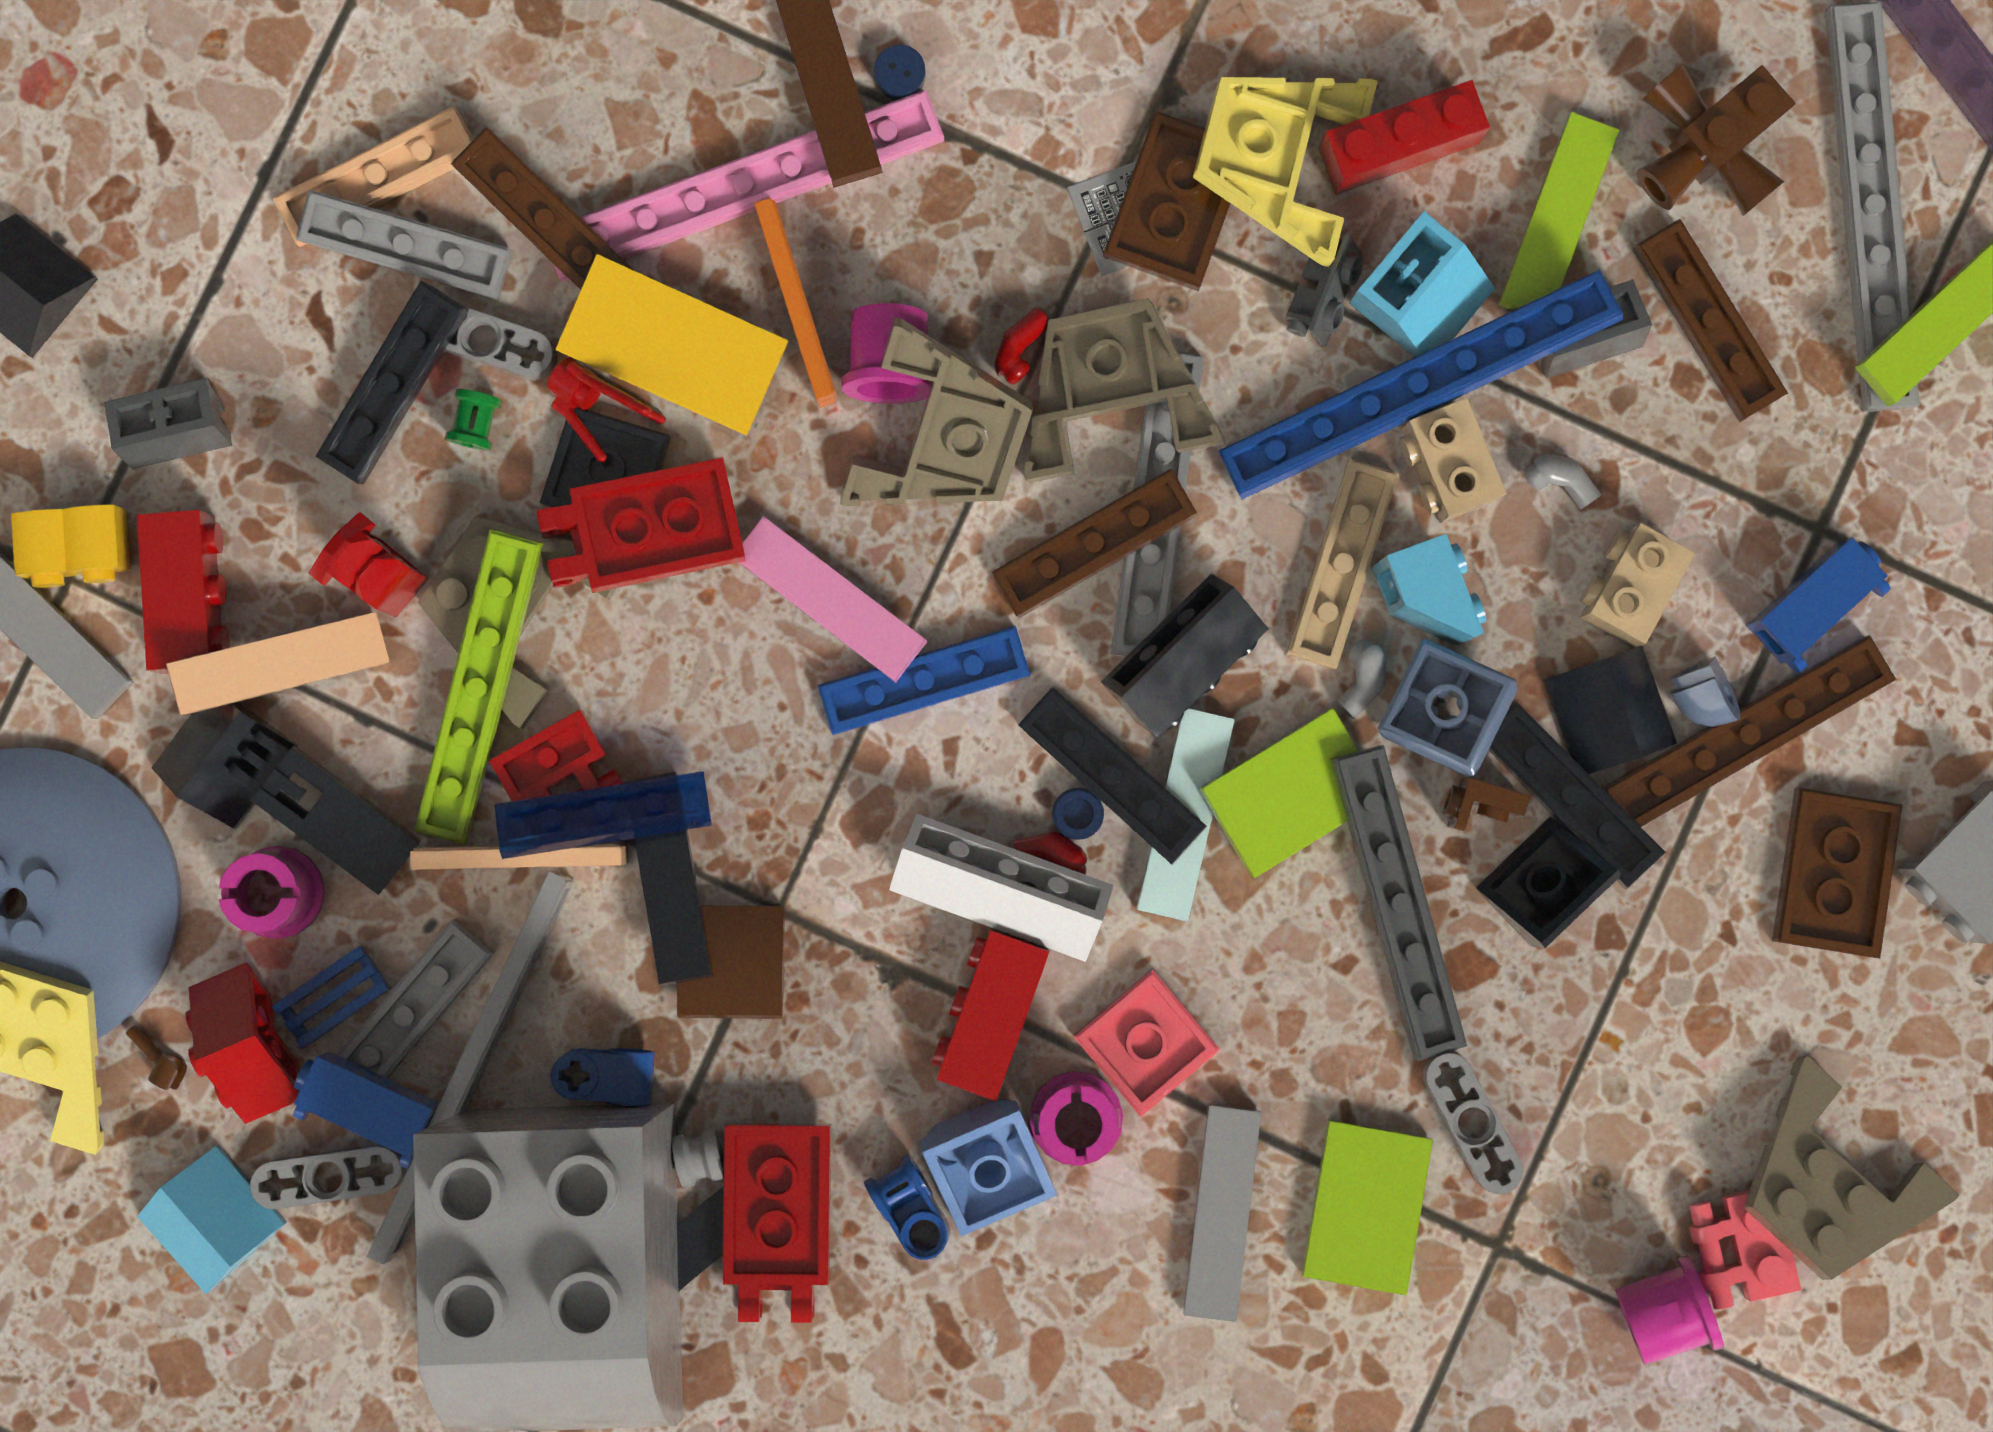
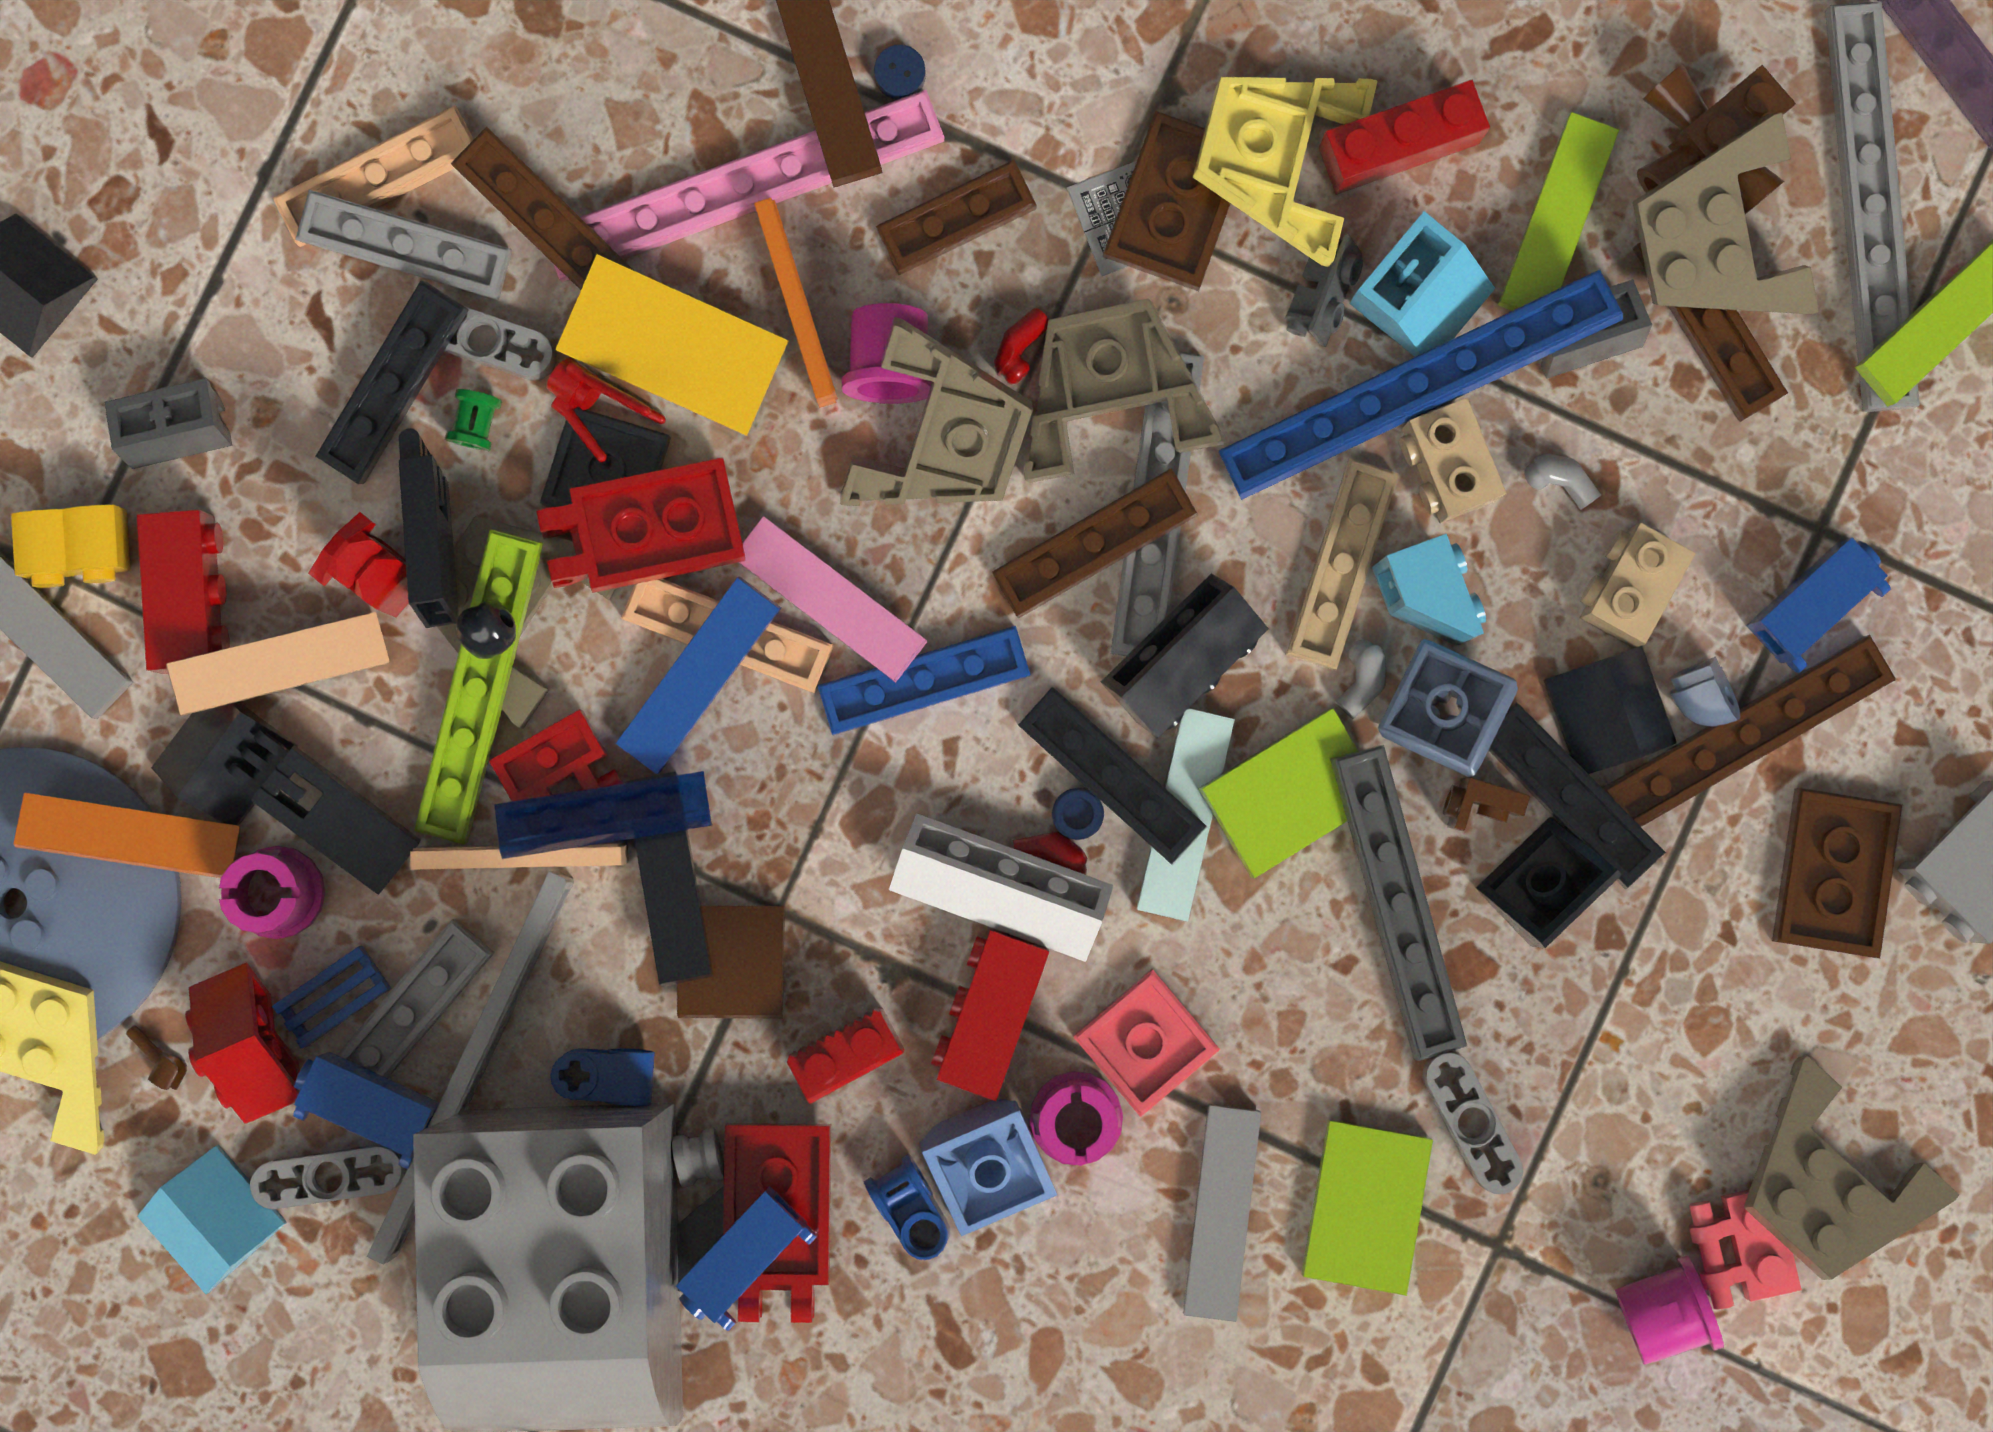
(125, 835): none -> orange tile
(427, 534): none -> black hinge
(486, 629): none -> black piece
(681, 613): none -> light nougat tile
(698, 675): none -> blue tile
(741, 1257): none -> blue brick
(845, 1054): none -> red brick
(956, 217): none -> reddish brown tile
(1699, 236): none -> dark tan wing

